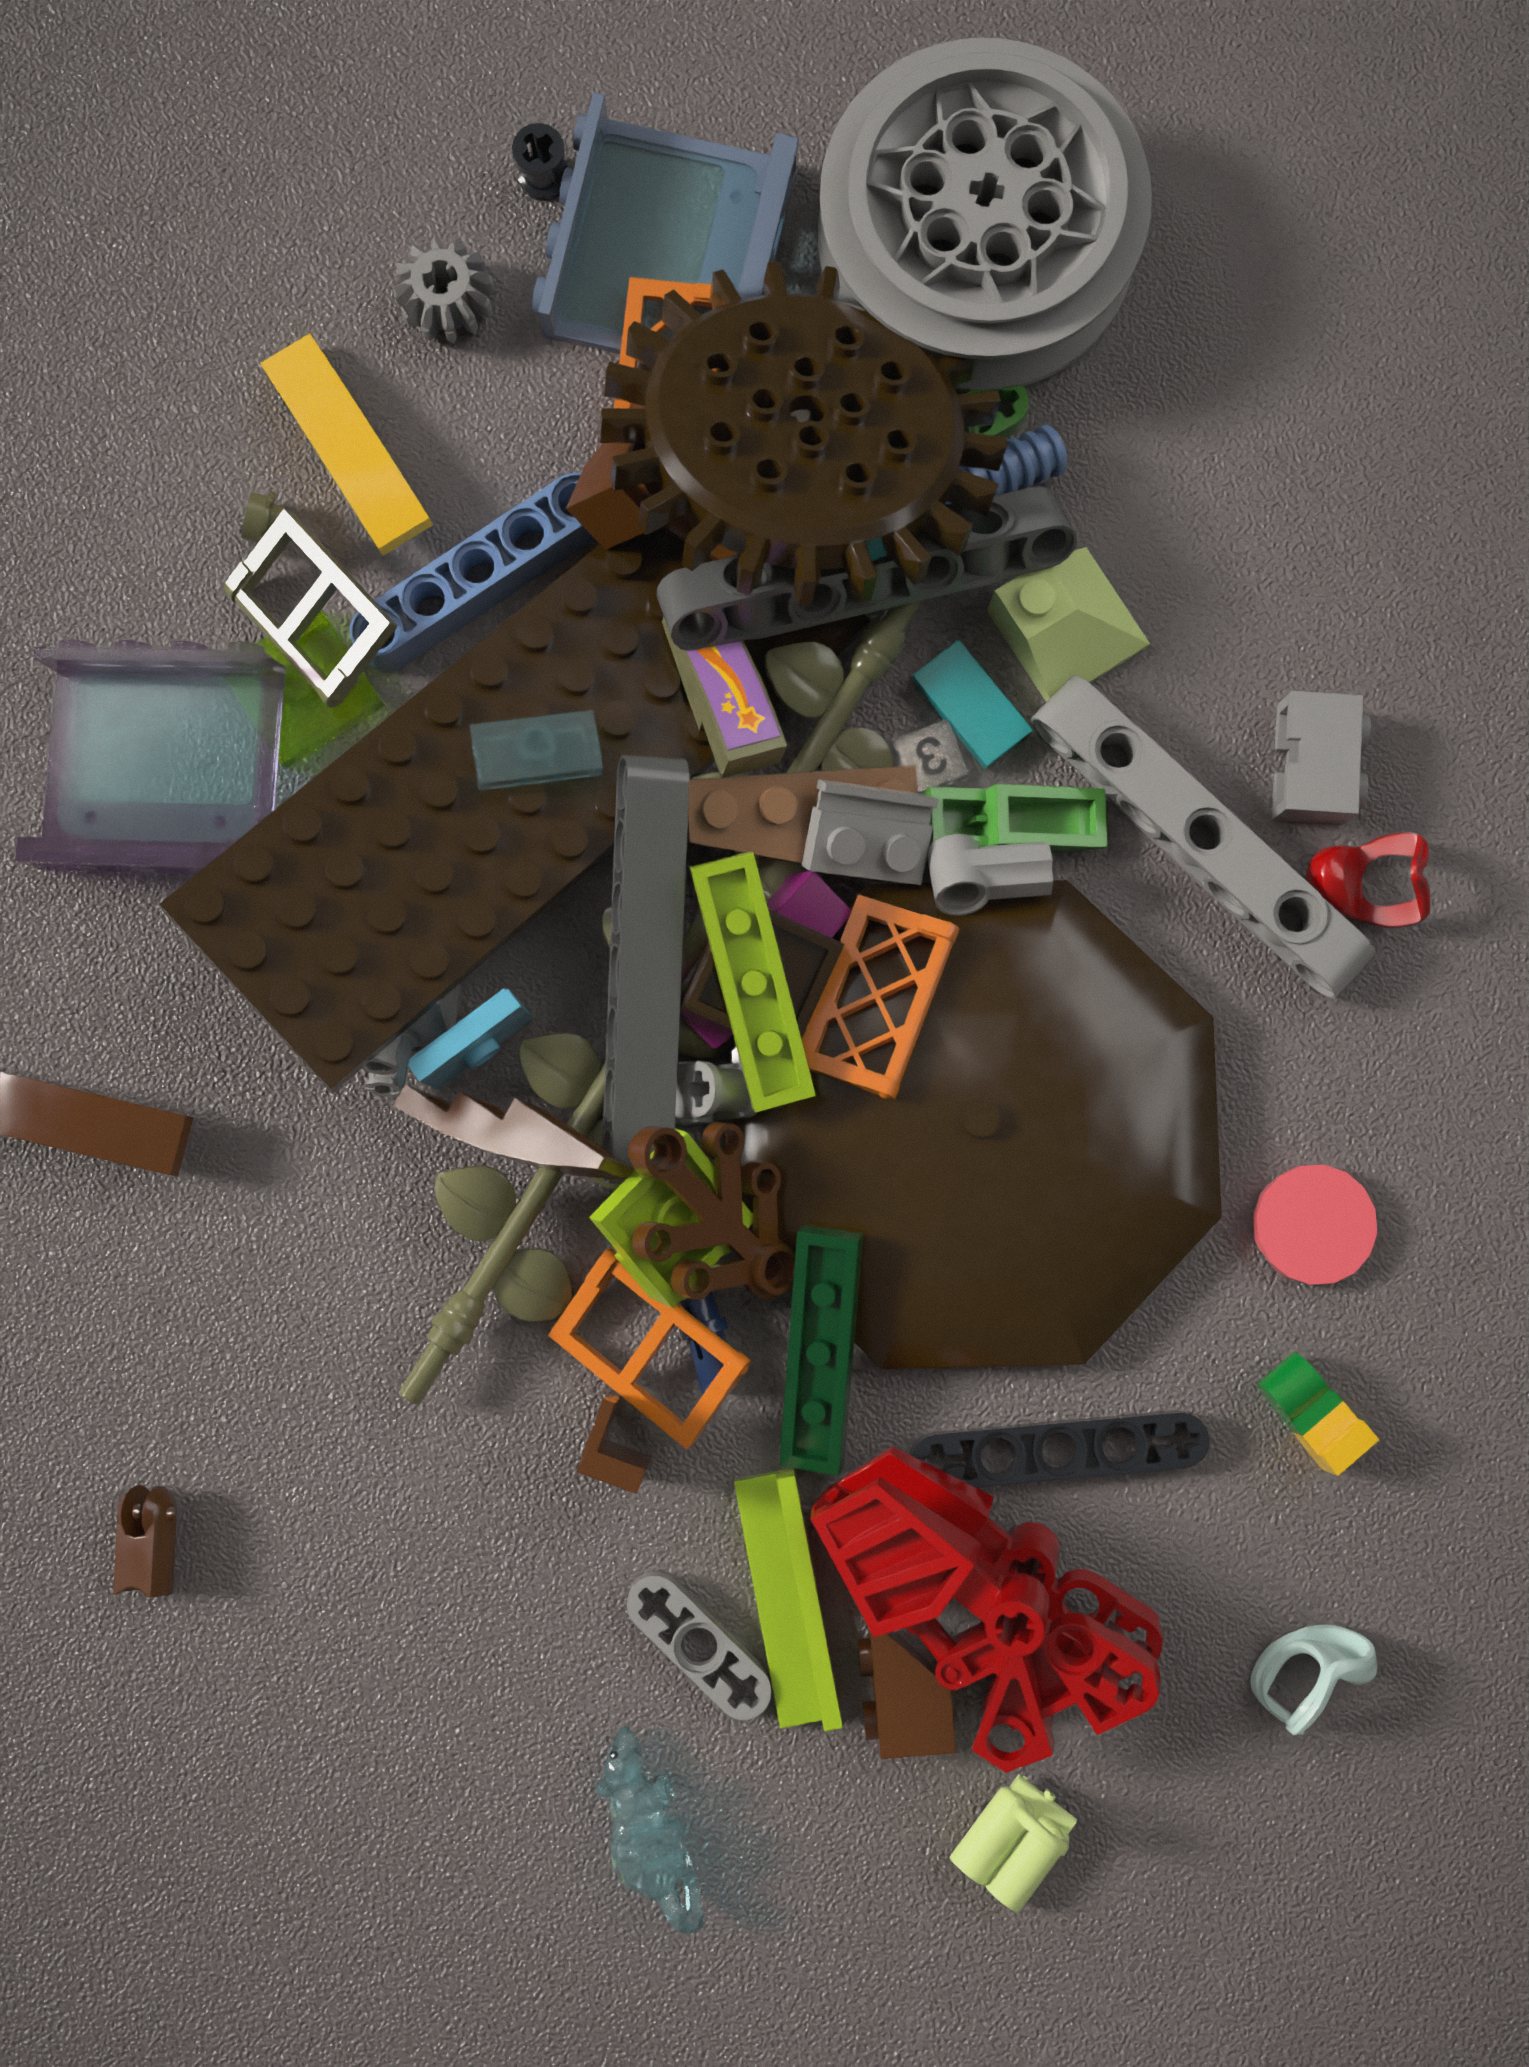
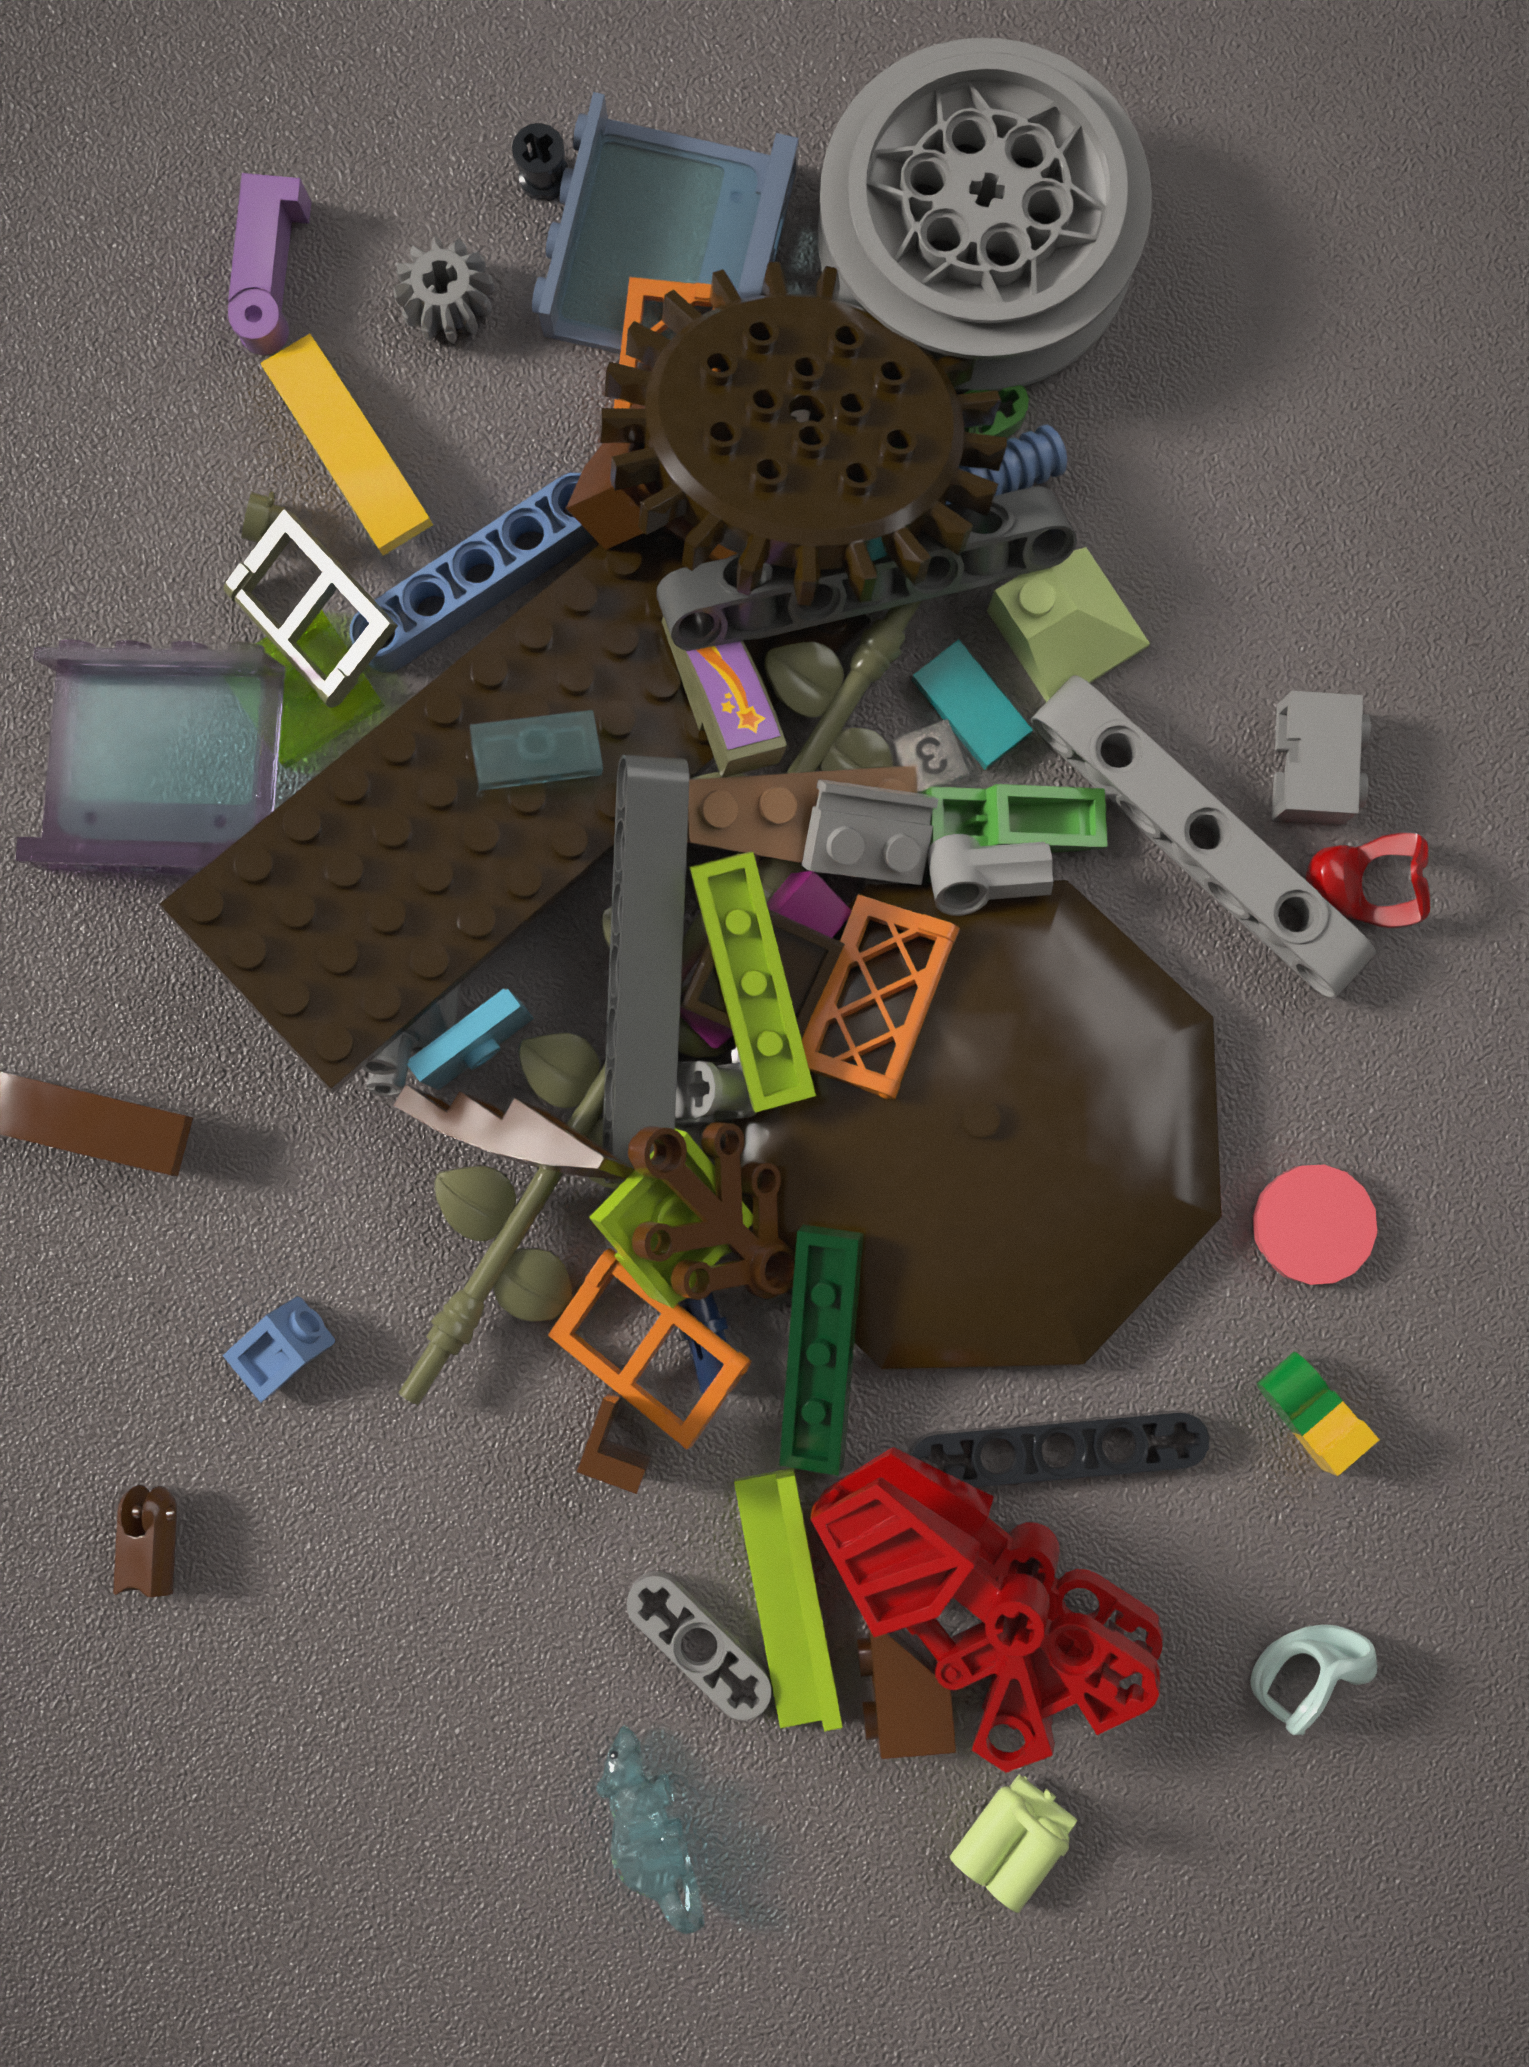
(261, 256): none -> medium lavender leg
(279, 1347): none -> medium blue bracket

